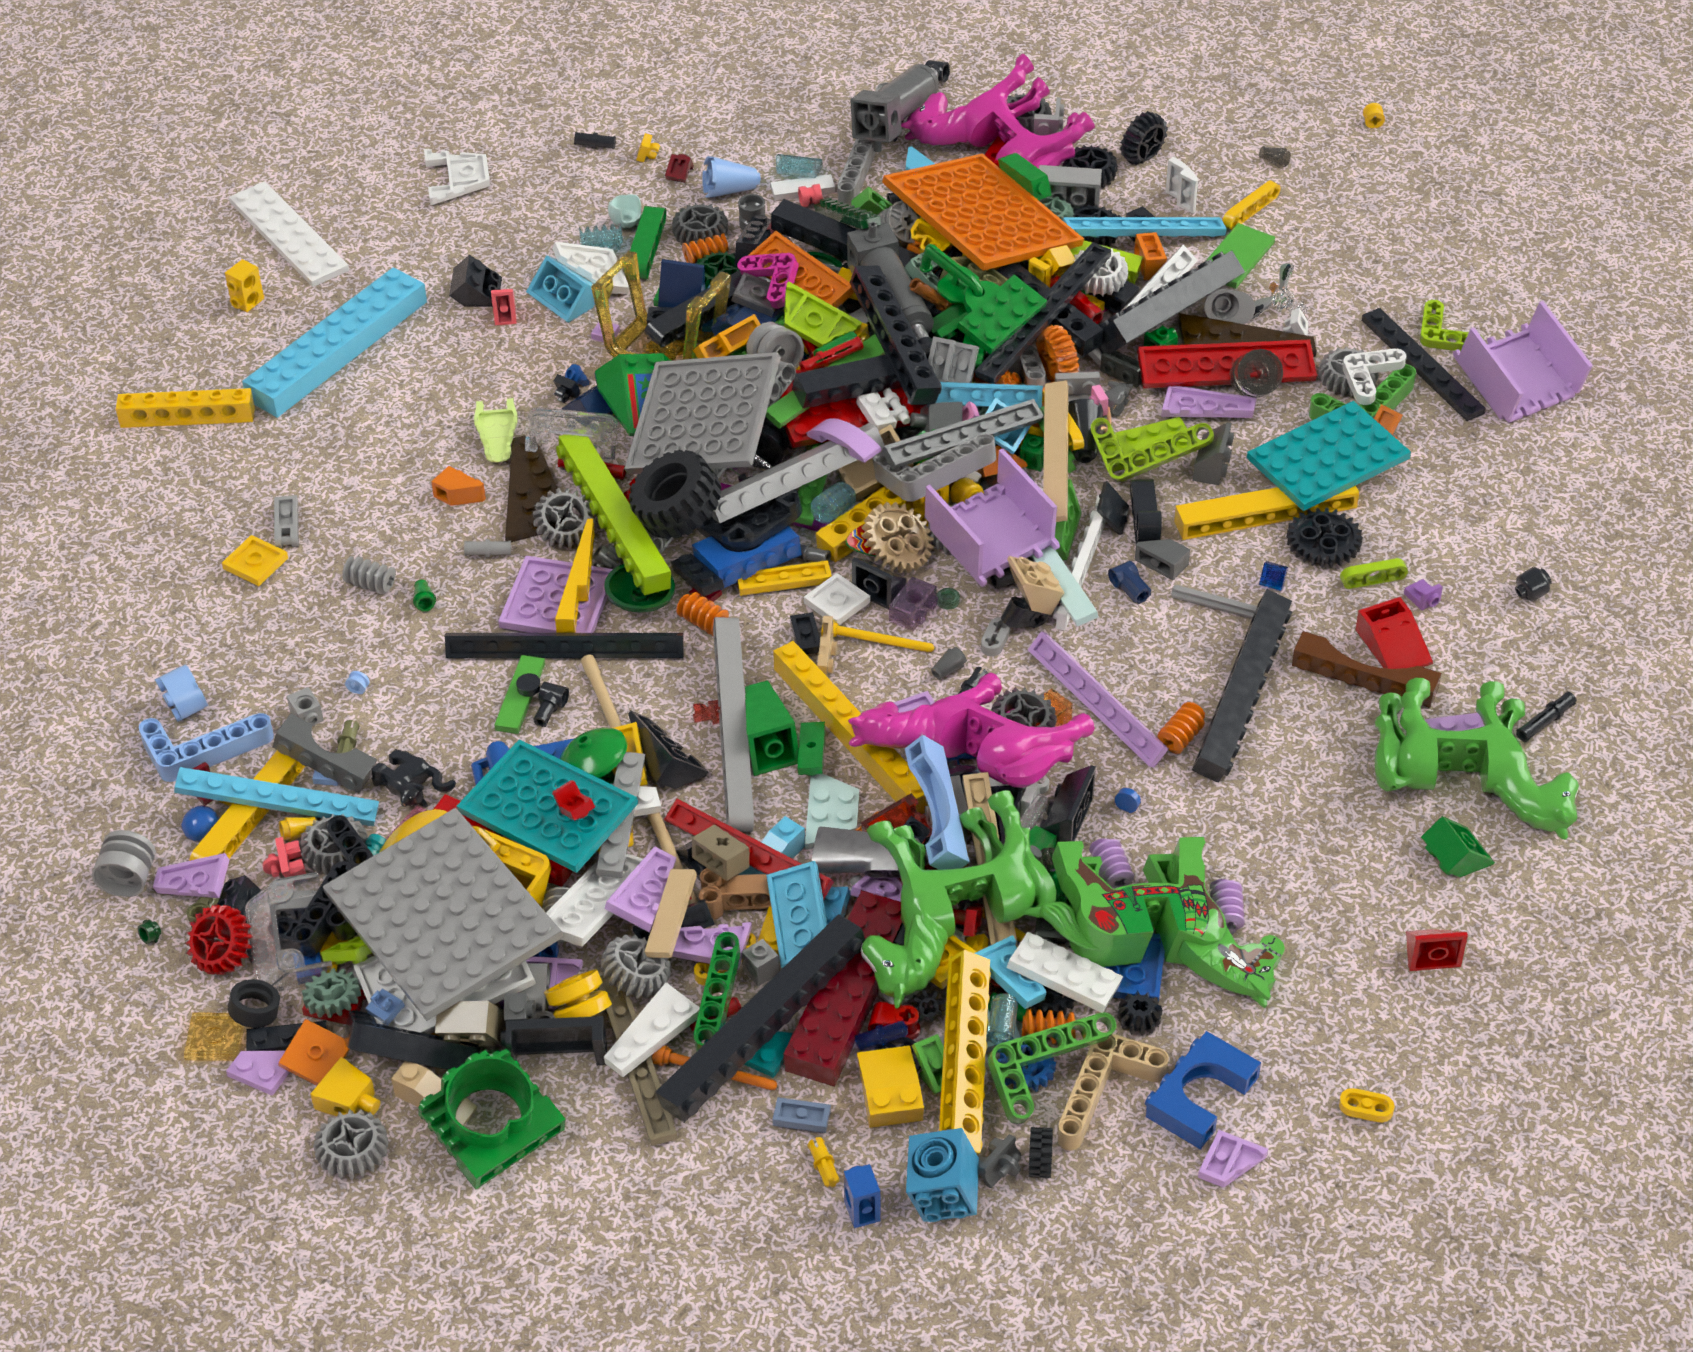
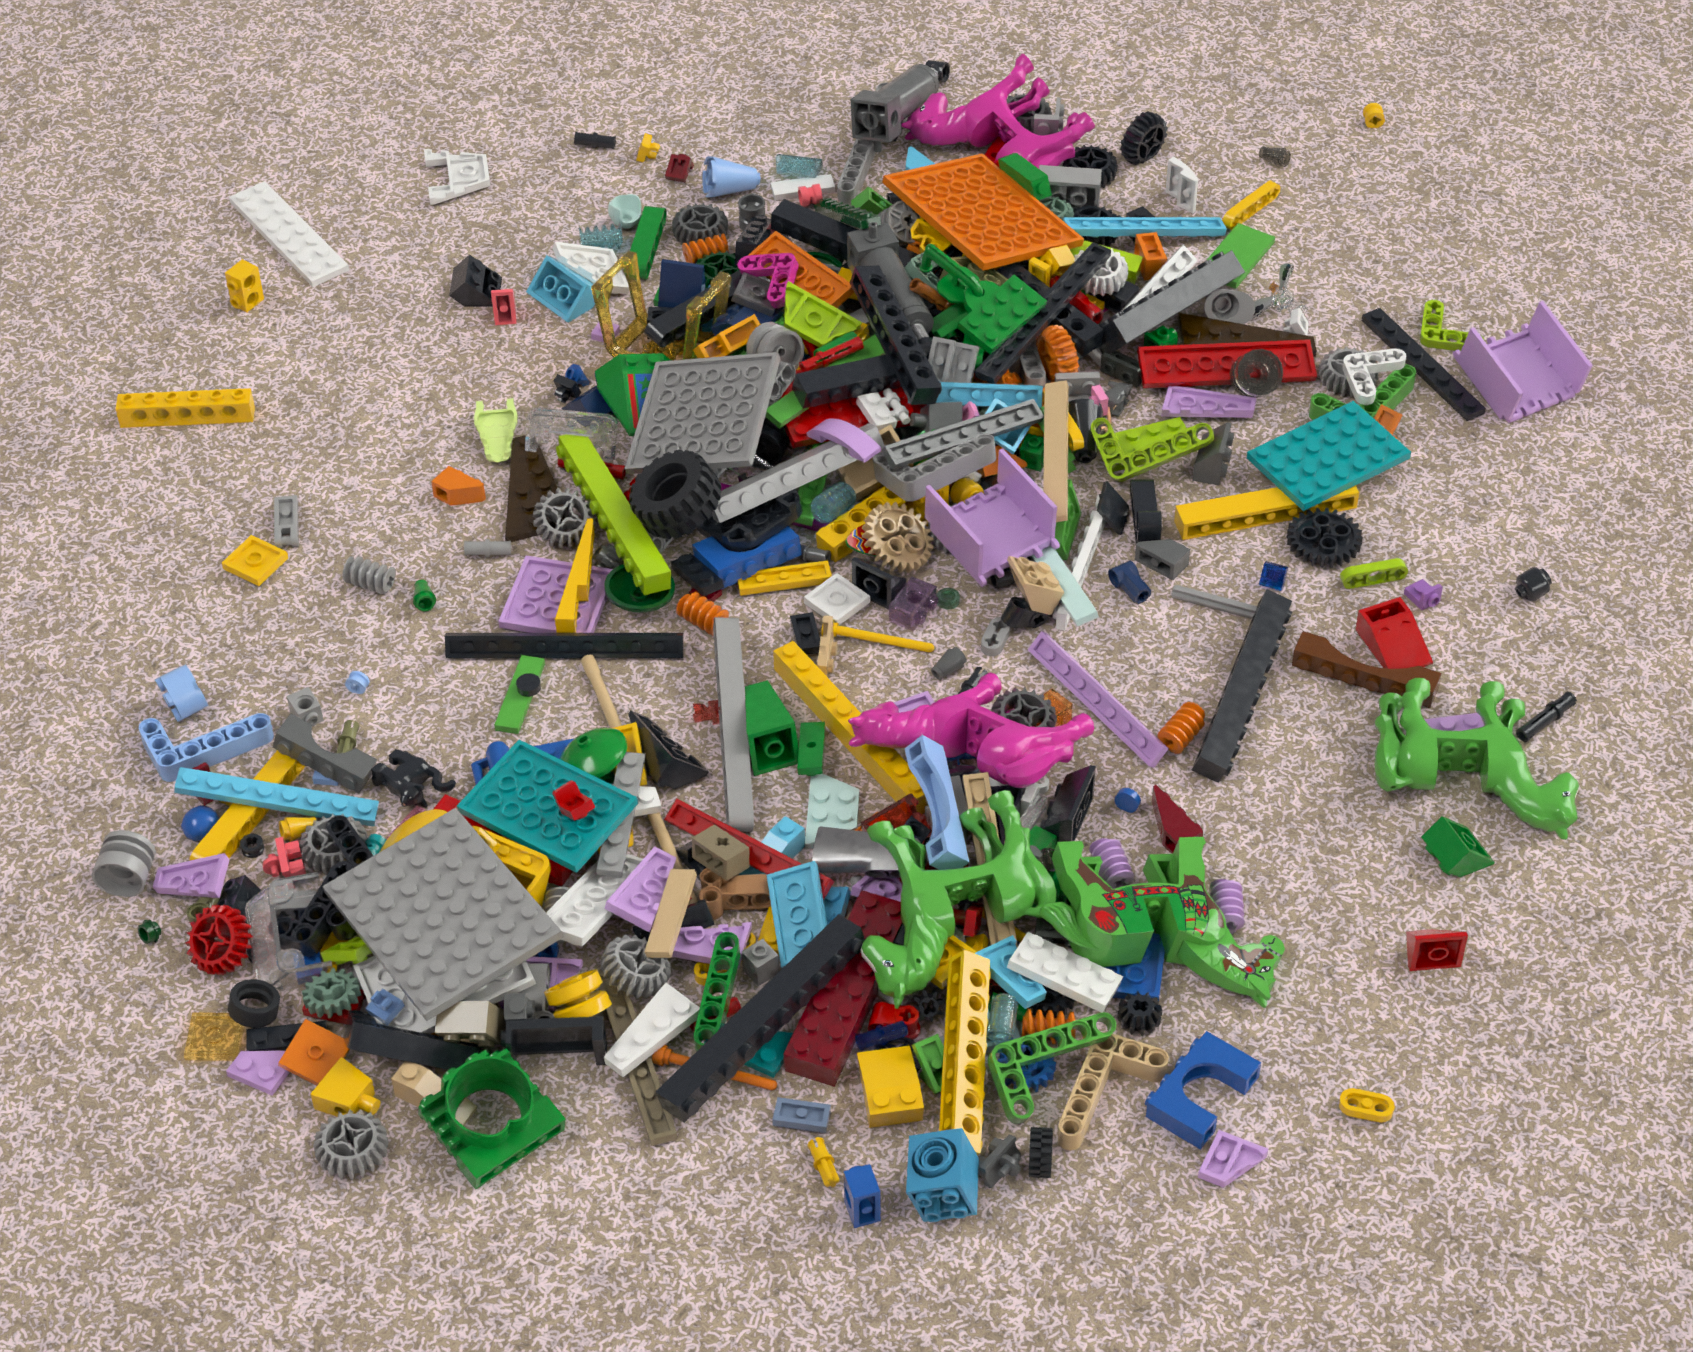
(252, 839): none -> black bush
(335, 341): medium azure brick -> none
(550, 698): black pin -> none
(1172, 820): none -> dark red slope

